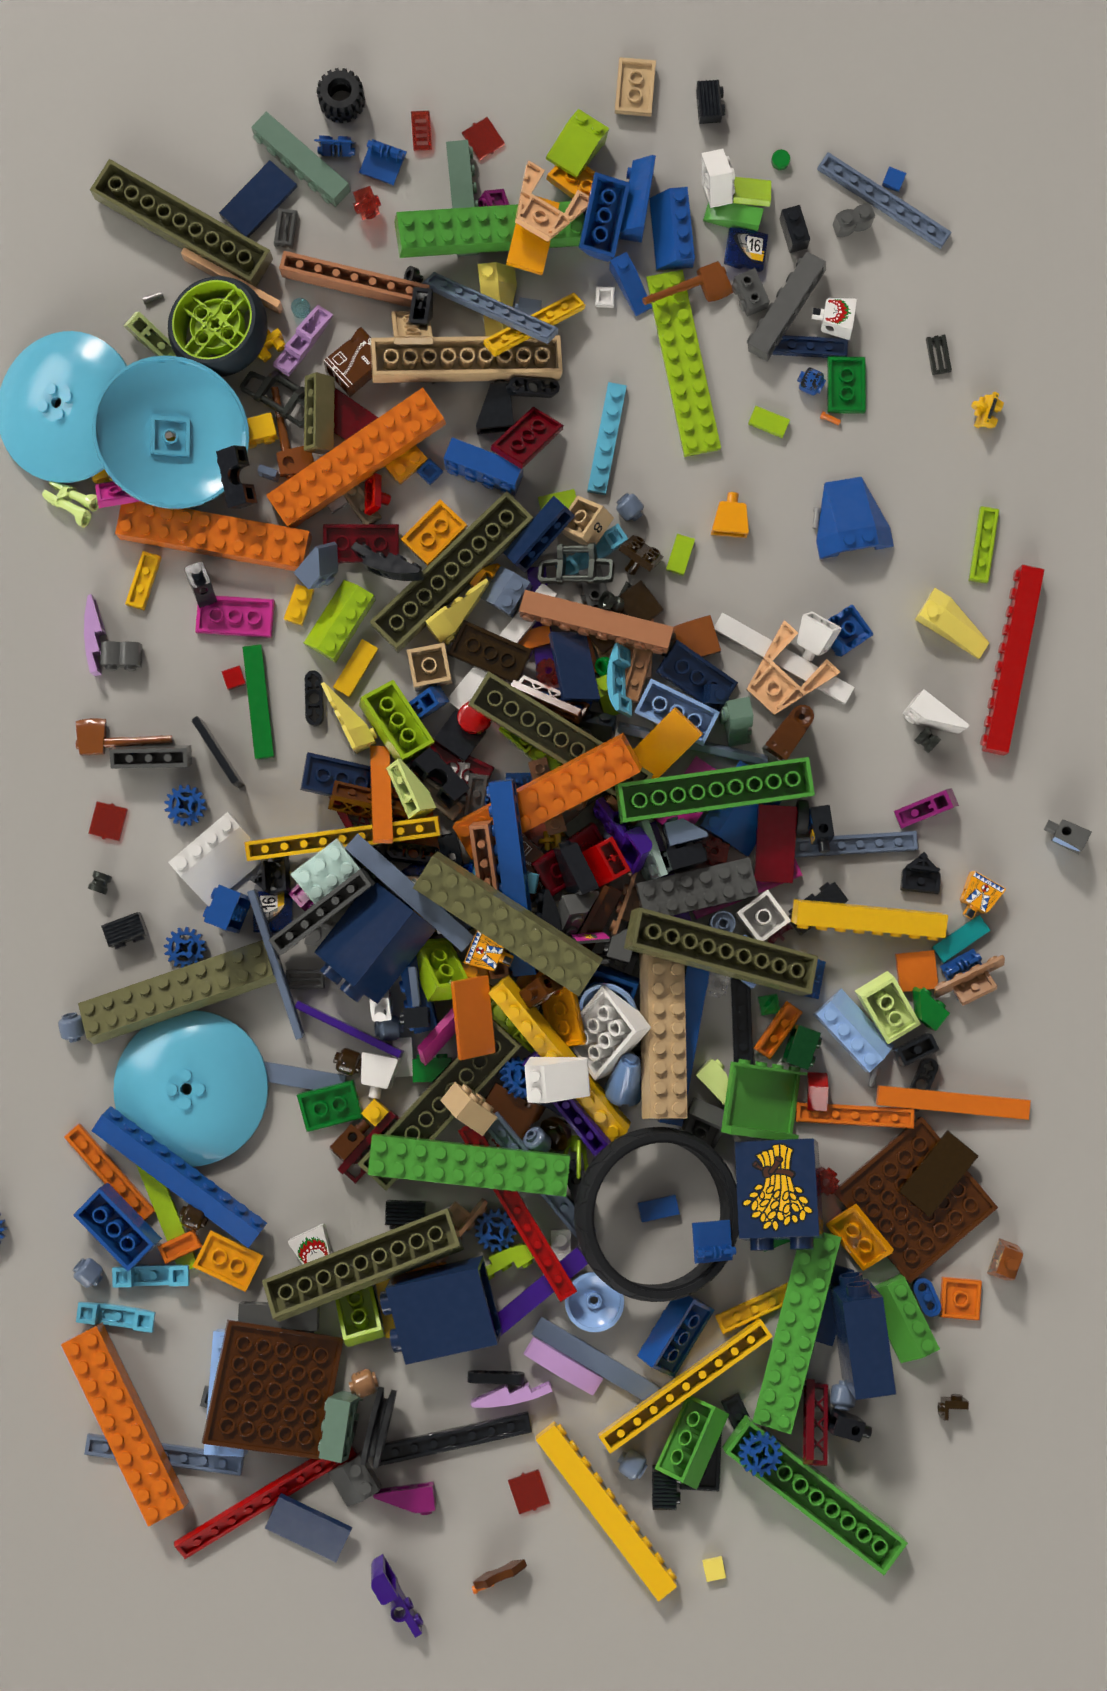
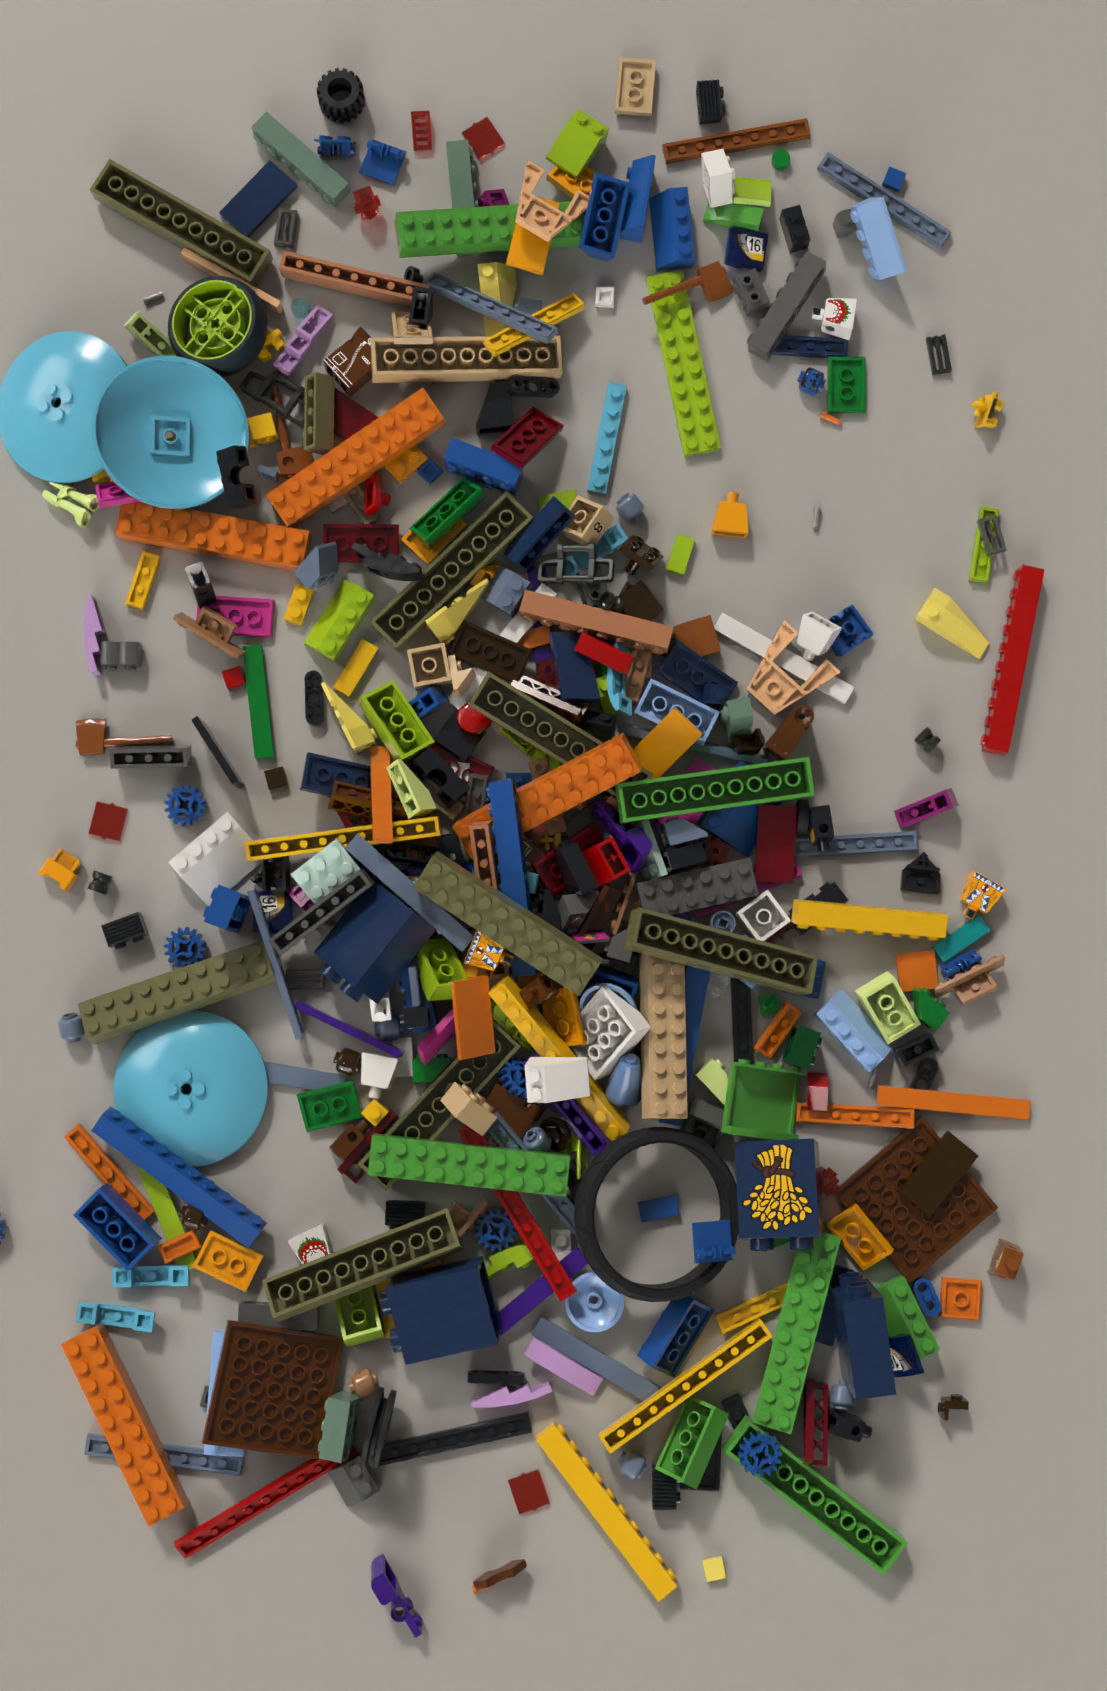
(62, 869): none -> light orange piece
(88, 1272): sand blue head -> none
(212, 628): none -> medium nougat bracket
(276, 778): none -> dark brown tile
(308, 1527): dark blue tile -> none
(413, 1497): magenta slope -> none
(447, 512): none -> green slope
(460, 678): none -> tan slope
(604, 653): none -> red tile
(629, 283): blue slope -> none
(737, 140): none -> dark orange tile
(749, 743): none -> dark brown bracket
(768, 421): lime tile -> none
(850, 519): blue wedge -> none
(877, 238): none -> light blue slope
(904, 1356): none -> clear blue slope
(931, 713): white slope -> none
(989, 552): none -> dark grey tile
(1076, 835): dark grey torso -> none

